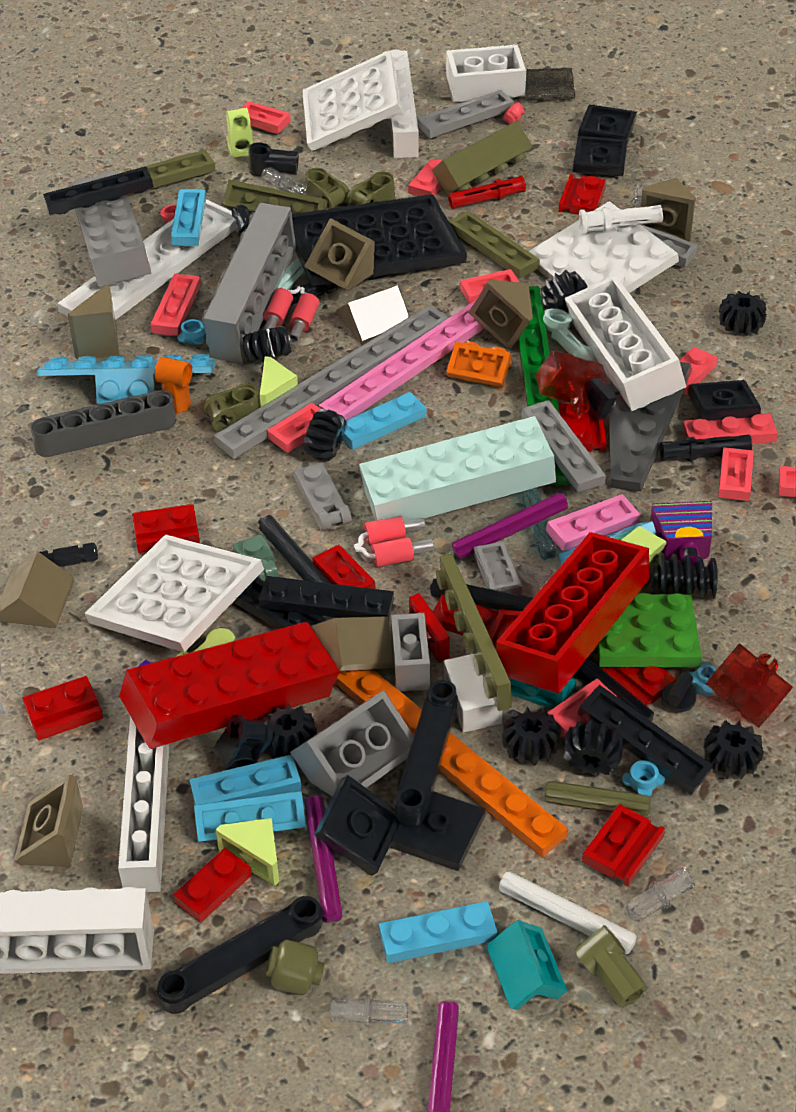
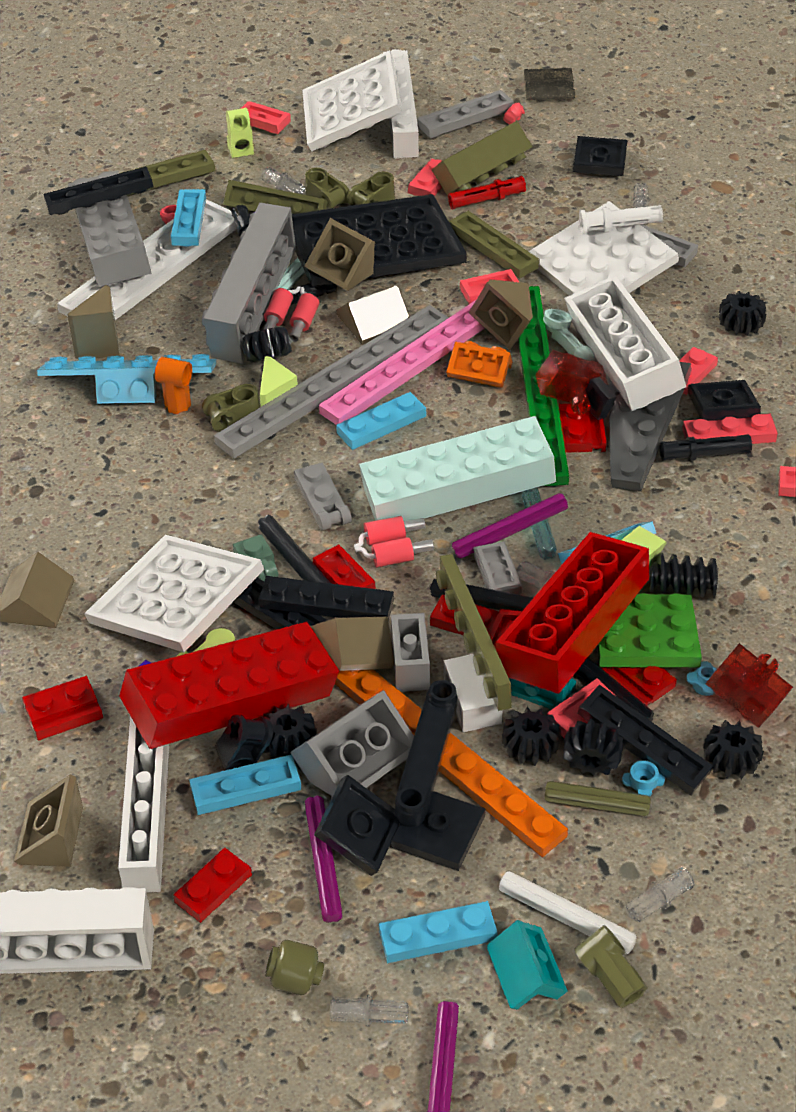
(72, 554): black axle -> none
(103, 423): dark grey beam -> none
(171, 521): red plate -> none
(175, 304): coral plate -> none
(192, 332): medium azure plate -> none
(238, 955): black piece -> none
(253, 844): yellowish green slope -> none
(262, 157): black piece -> none
(283, 808): medium azure plate -> none
(292, 430): coral plate -> none
(324, 434): black gear -> none
(437, 637): red plate -> none
(485, 71): white brick -> none
(560, 288): black gear -> none
(567, 449): light grey plate -> none
(582, 194): red plate -> none
(598, 518): bright pink plate -> none
(607, 122): black plate -> none
(623, 845): red plate -> none
(676, 204): dark tan slope -> none
(679, 695): black plate -> none
(684, 528): magenta torso -> none
(736, 474): coral plate -> none

